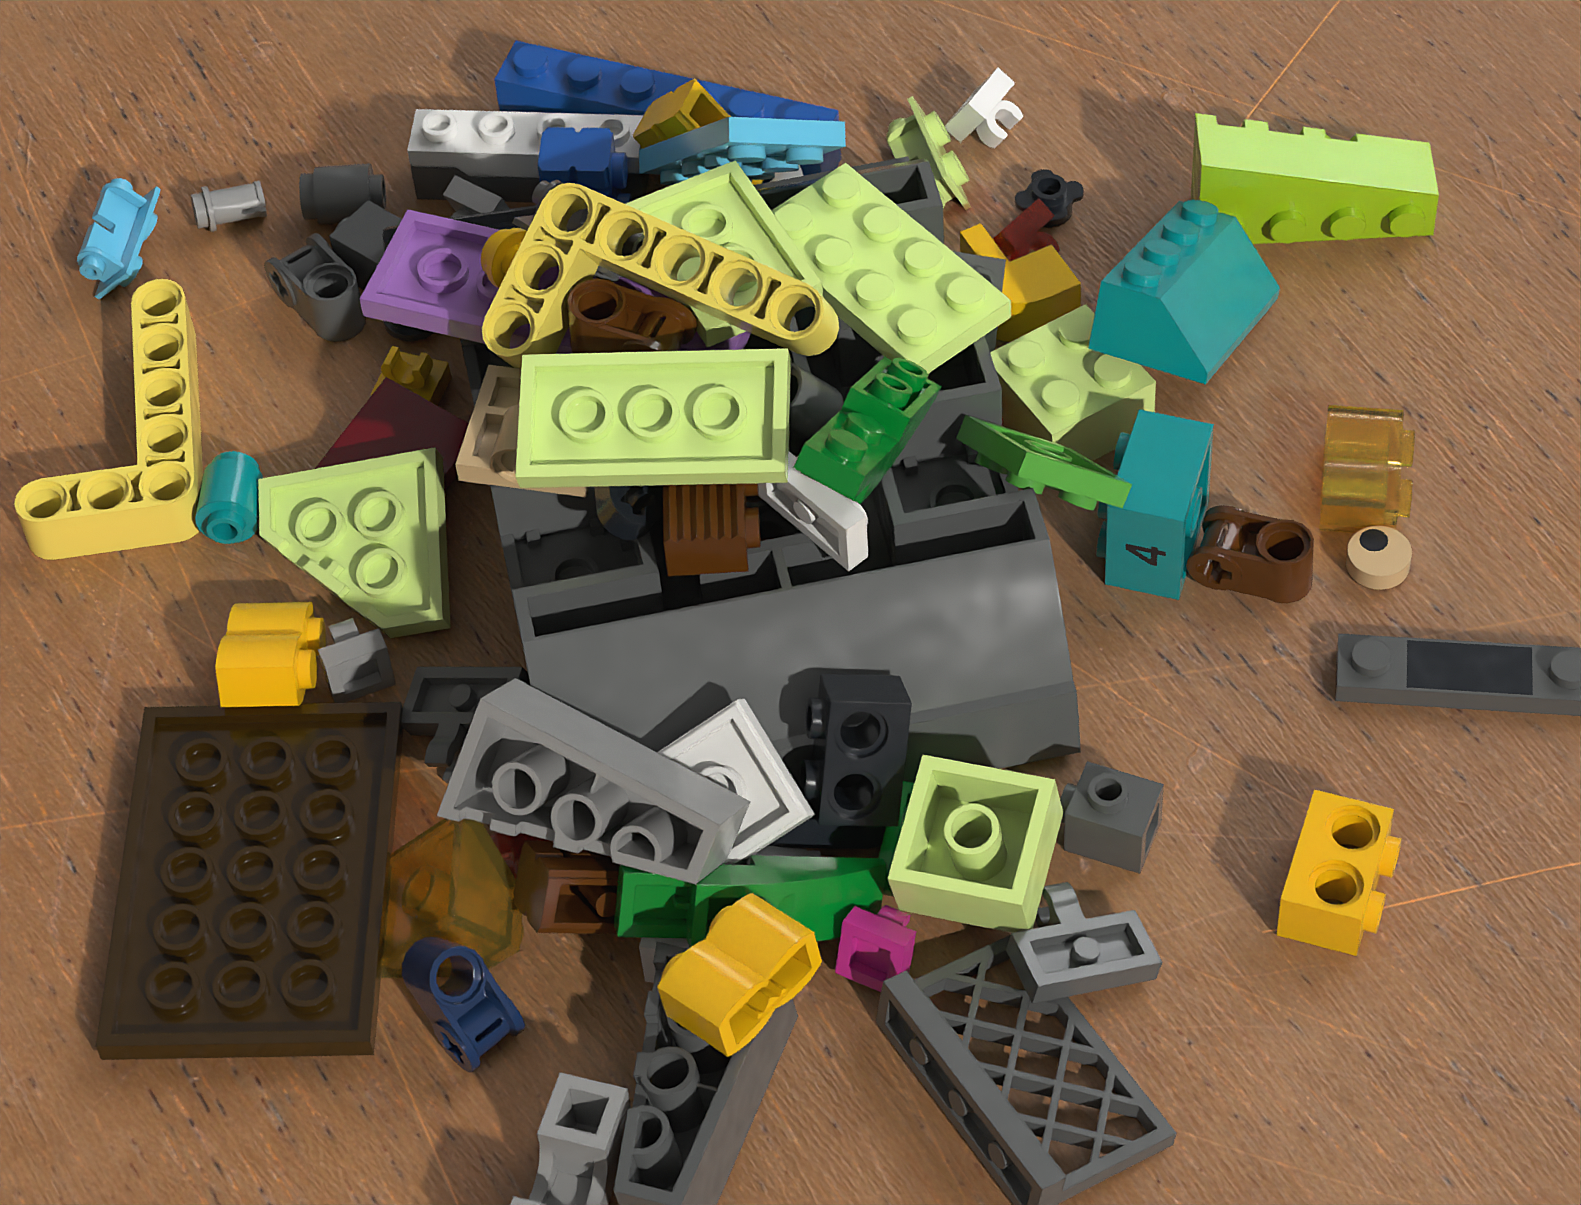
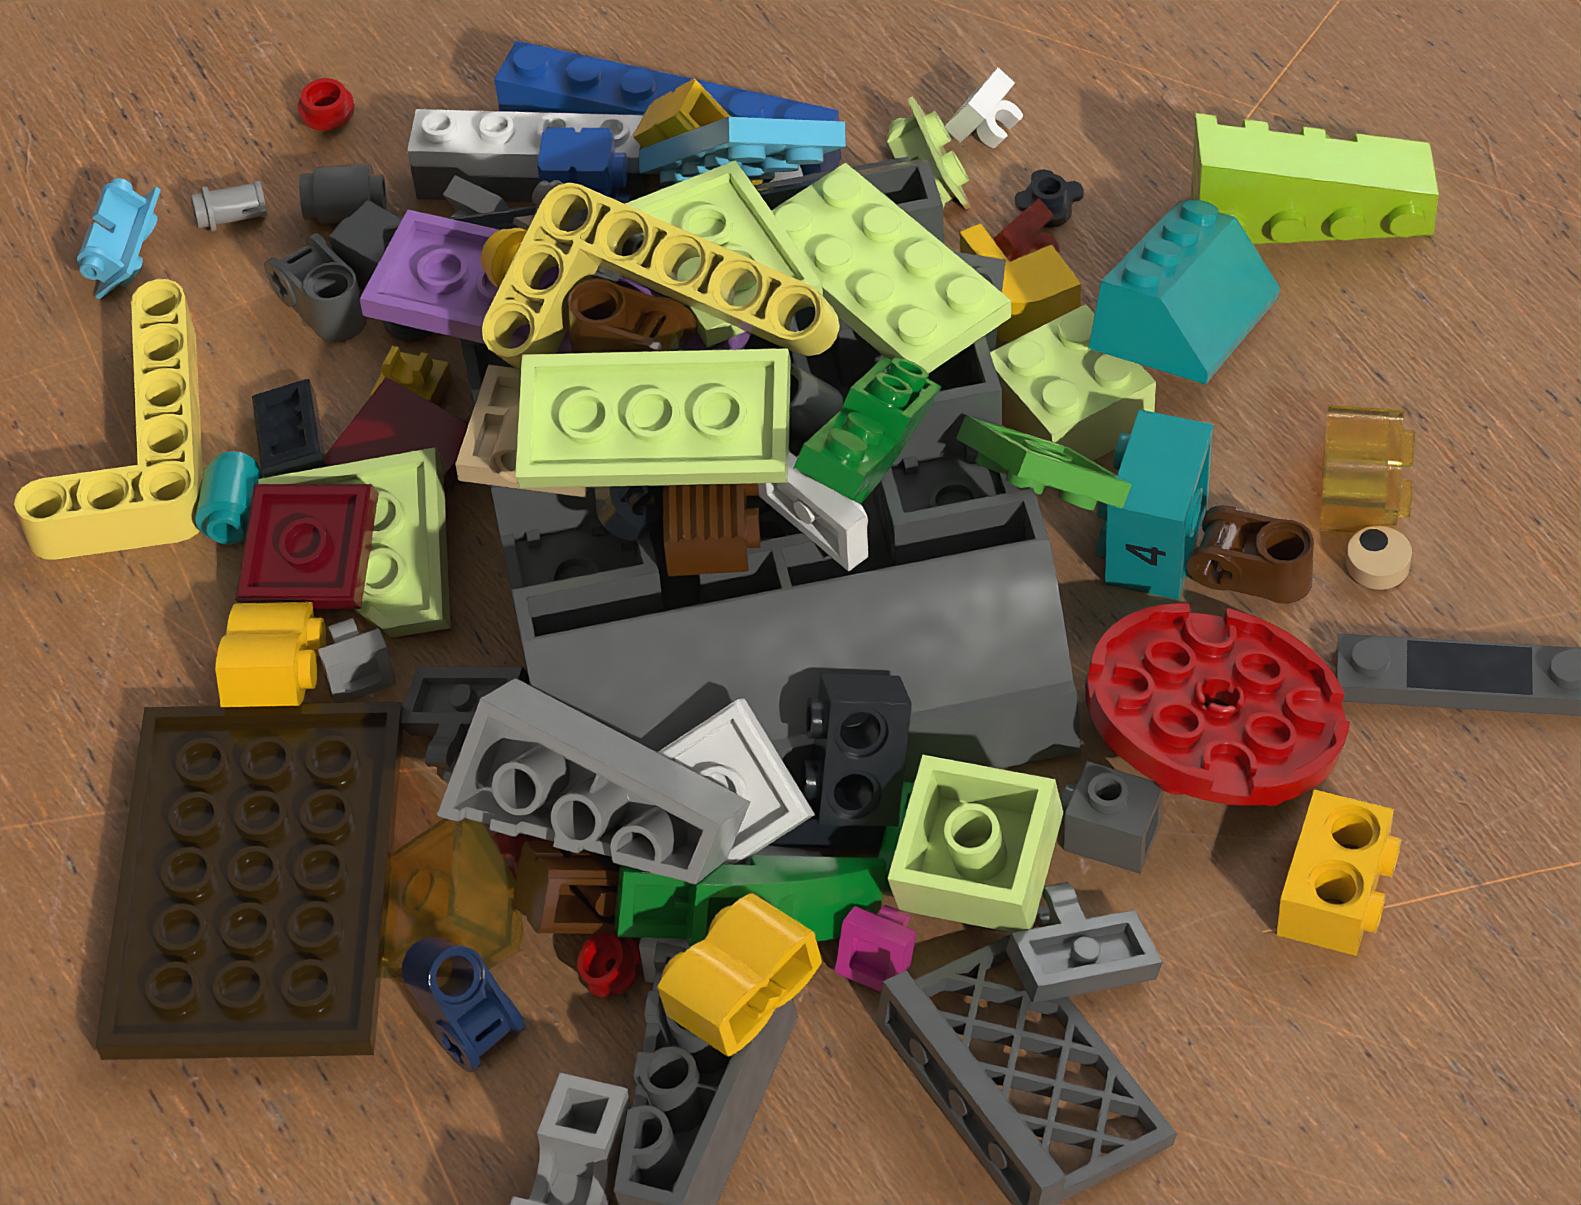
(288, 429): none -> black plate
(308, 544): none -> dark red tile
(325, 104): none -> red plate
(609, 964): none -> red plate
(1261, 749): none -> red plate

